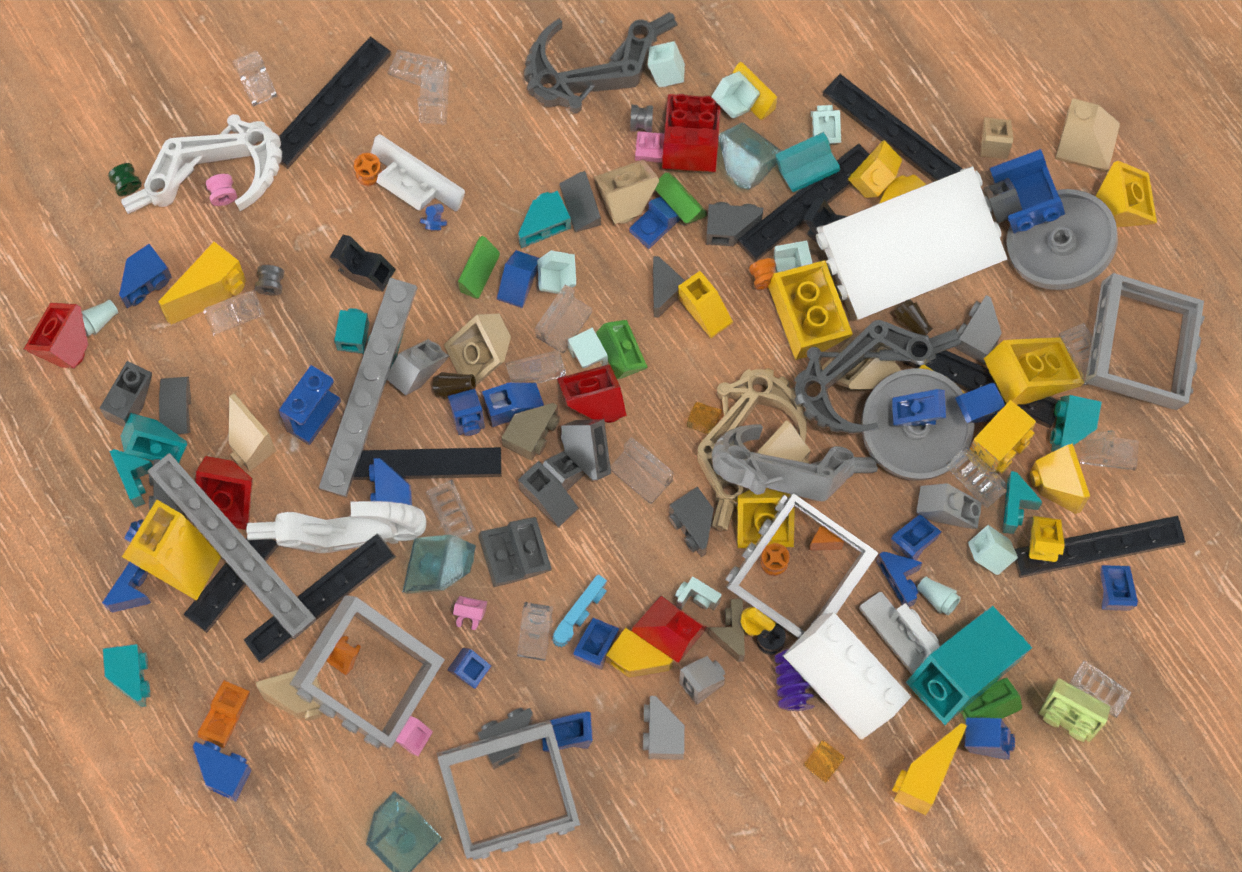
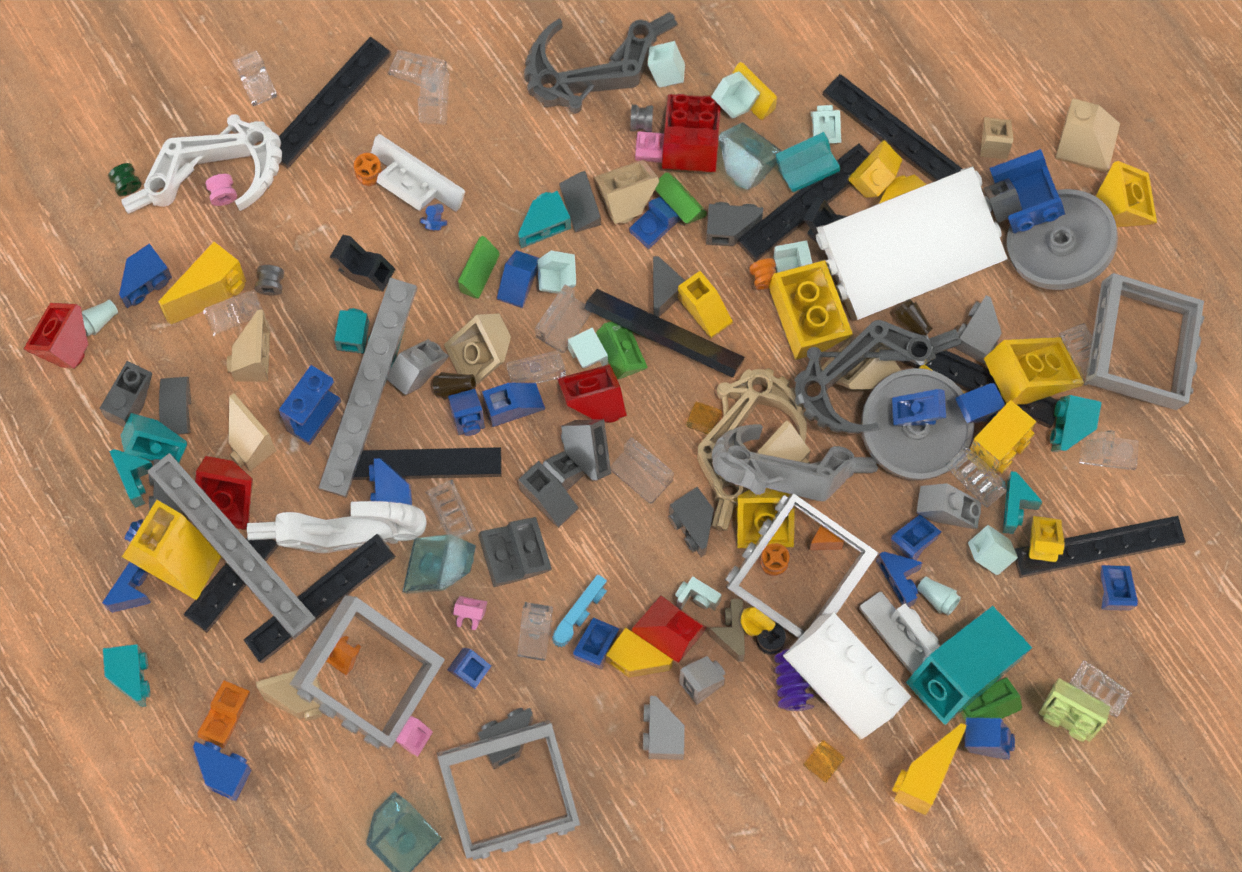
(251, 351): none -> tan slope
(528, 430): dark tan slope -> none
(572, 731): blue slope -> none
(664, 333): none -> black tile
(1061, 479): yellow slope -> none

